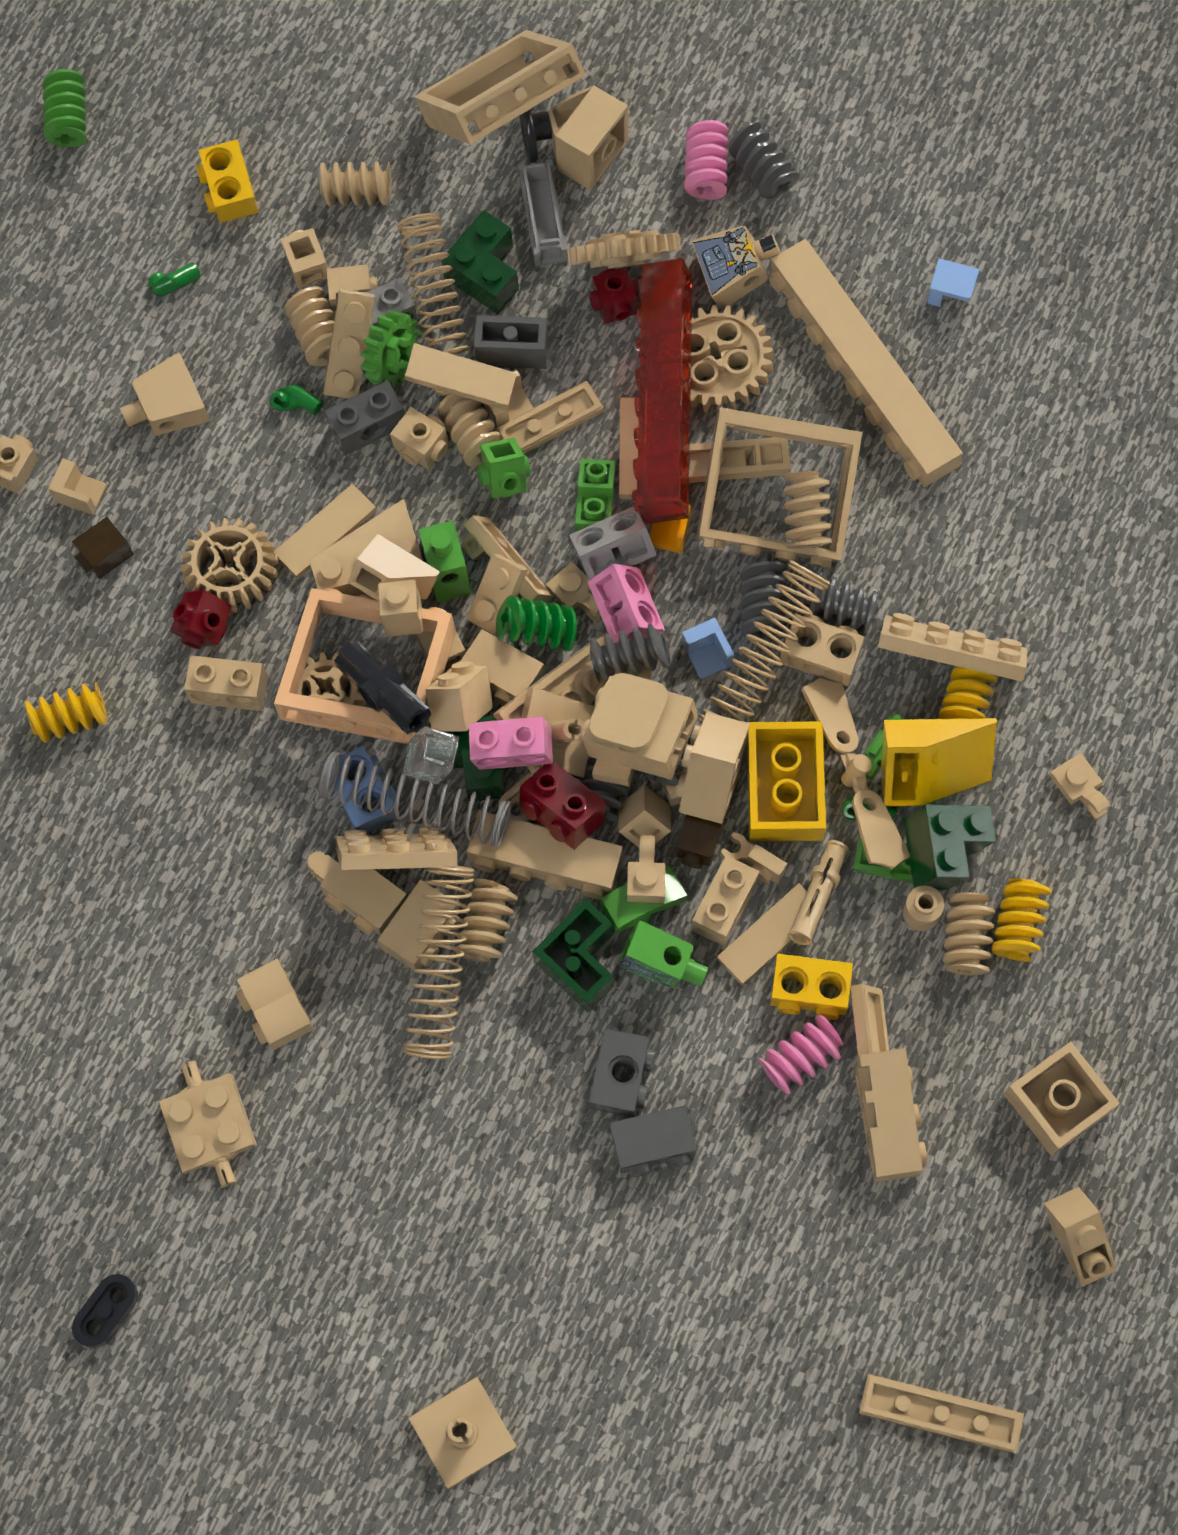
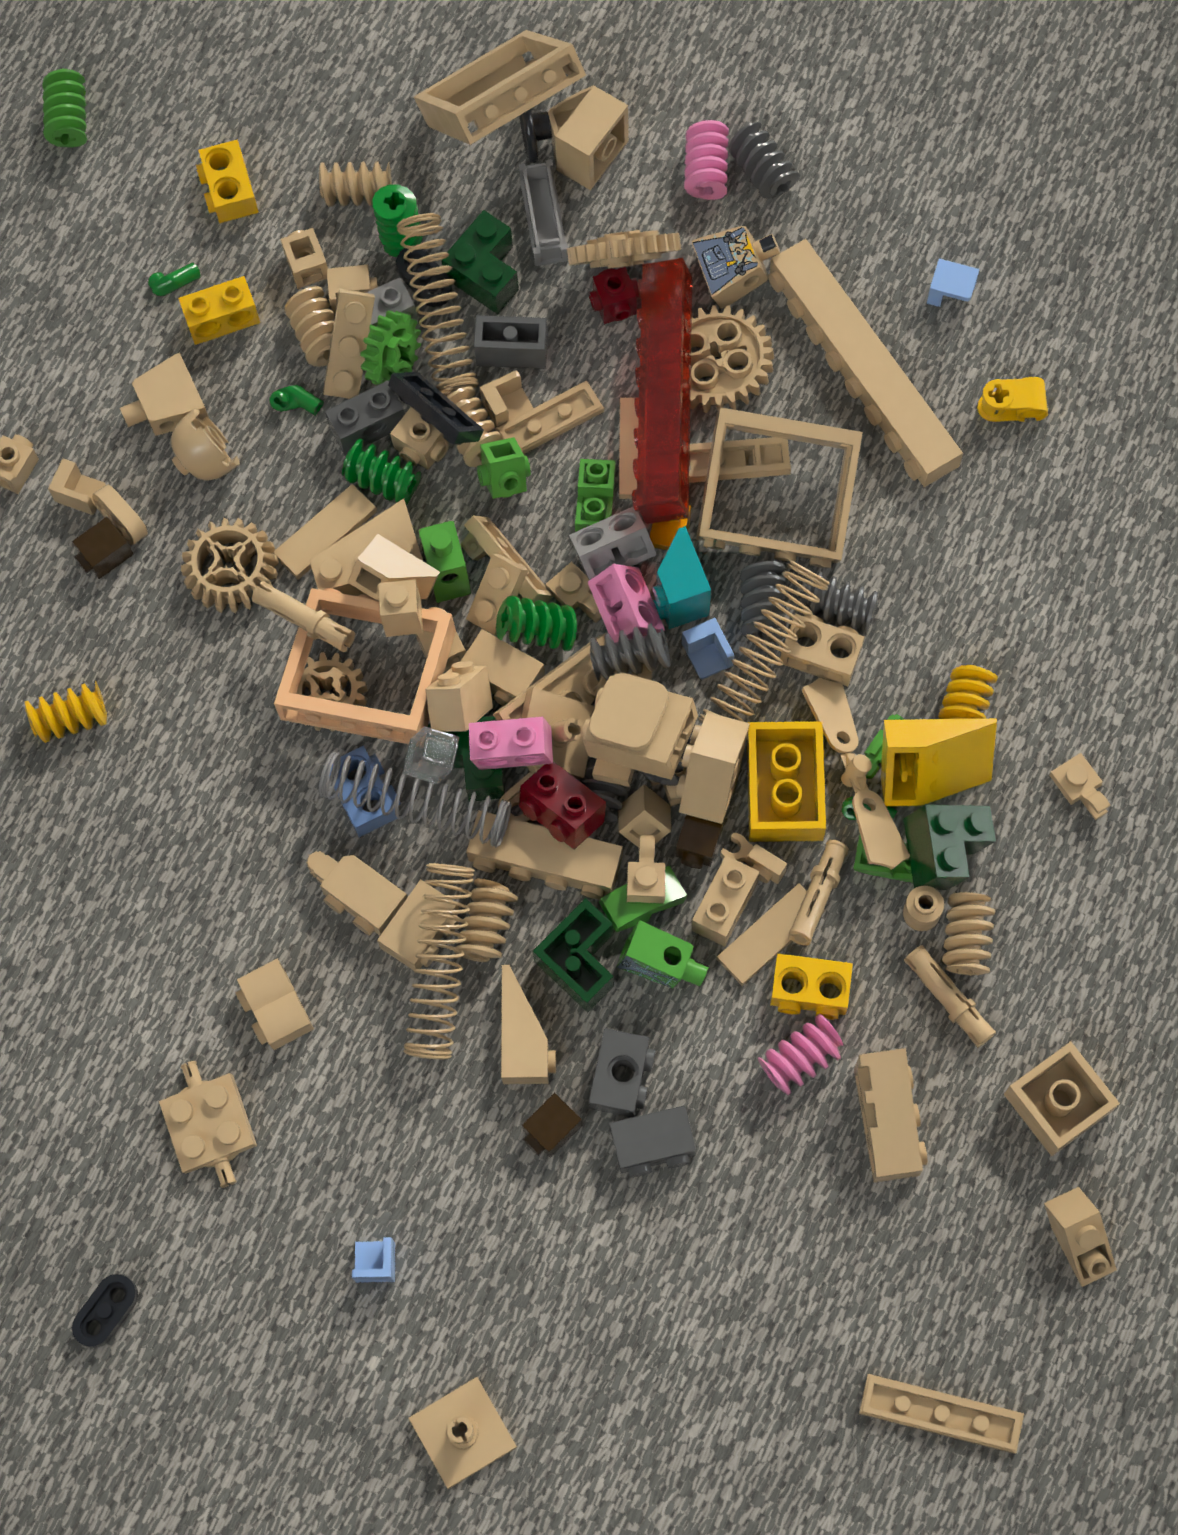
(120, 513): none -> tan beam
(200, 619): dark red brick -> none
(201, 448): none -> tan cylinder
(219, 310): none -> yellow brick
(226, 683): tan brick -> none
(315, 623): none -> tan pin
(374, 1261): none -> light blue panel
(379, 474): none -> green piece
(382, 687): black piece -> none
(390, 207): none -> green piece
(395, 849): tan plate -> none
(402, 265): none -> black plate
(435, 408): none -> black plate
(460, 376): tan tile -> none
(523, 1041): none -> tan slope
(550, 1126): none -> dark brown brick
(681, 584): none -> teal slope
(807, 509): tan piece -> none
(869, 1019): tan tile -> none
(954, 648): tan plate -> none
(956, 1004): none -> tan pin
(1014, 400): none -> yellow piece
(1019, 919): yellow piece -> none

